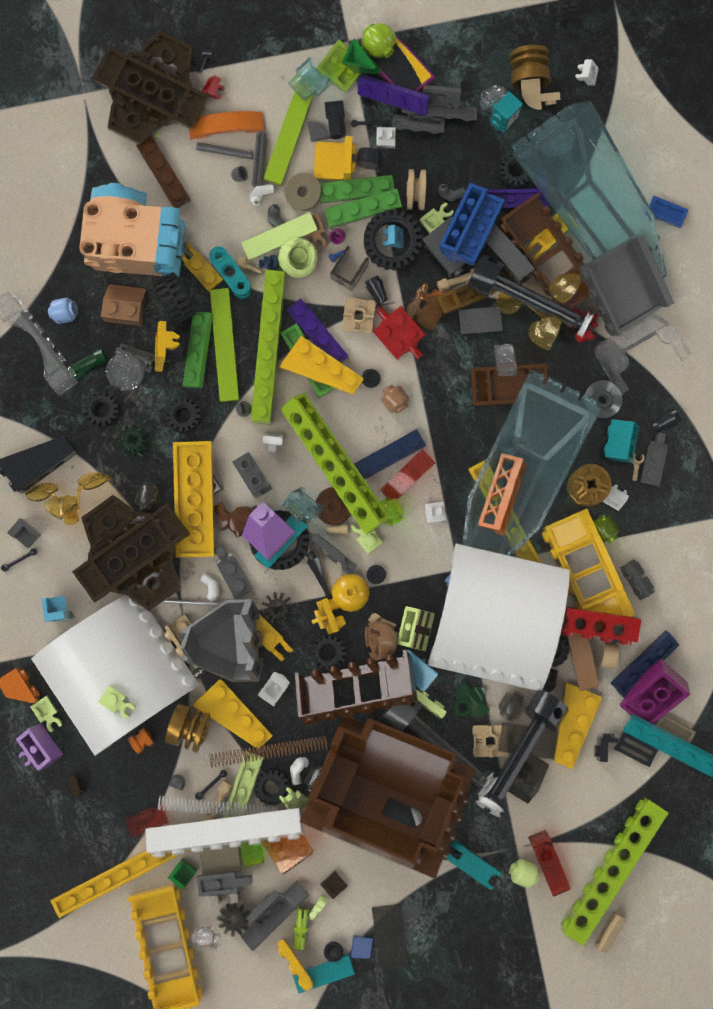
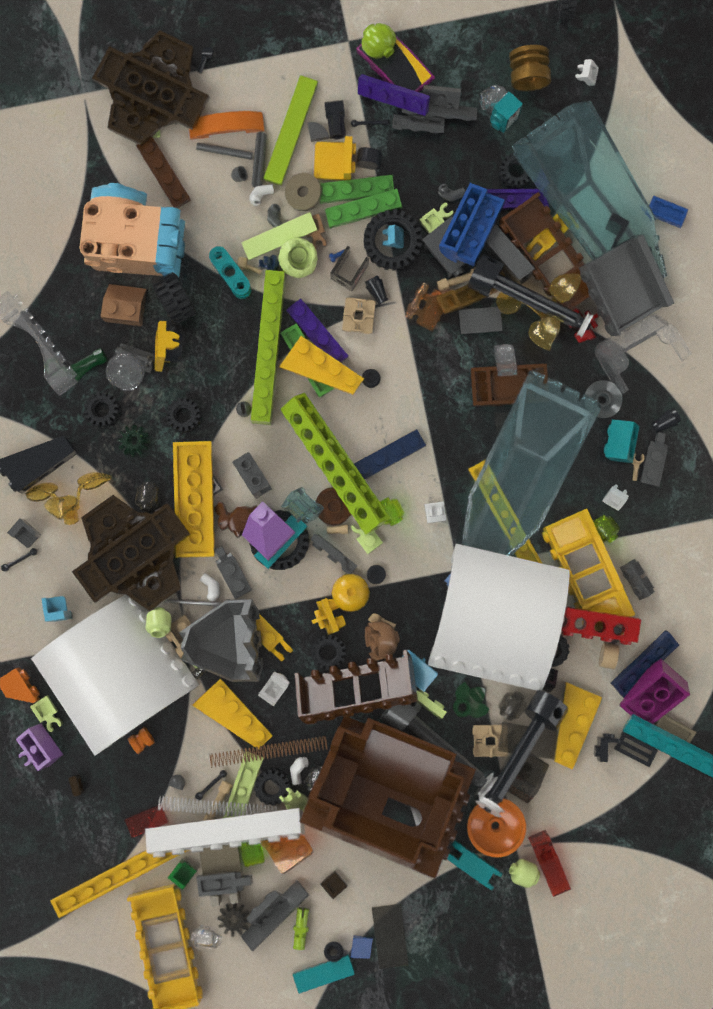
(63, 310): light blue head -> none
(114, 701): yellowish green plate -> none
(158, 622): none -> yellowish green head
(187, 727): pearl gold wheel -> none
(197, 350): bright green plate -> none
(201, 269): yellow hinge -> none
(211, 87): red tile -> none
(224, 345): lime tile -> none
(273, 440): white tile -> none
(275, 601): clear smoke gear -> none
(295, 965): yellow hinge -> none
(309, 80): clear light blue piece -> none
(315, 566): black piece -> none
(317, 907): yellowish green piece -> none
(331, 65): lime slope -> none
(337, 238): magenta hinge -> none
(358, 60): green slope -> none
(385, 137): white tile -> none
(395, 399): medium nougat head -> none
(399, 333): red plate -> none
(408, 475): clear red slope -> none
(415, 628): yellowish green brick -> none
(416, 189): tan wheel -> none
(497, 841): none -> orange dish
(509, 496): orange fence -> none
(532, 94): tan brick -> none
(577, 485): pearl gold wheel -> none
(582, 662): medium nougat slope -> none
(610, 932): tan slope -> none
(614, 882): lime brick -> none
(617, 226): none -> black panel

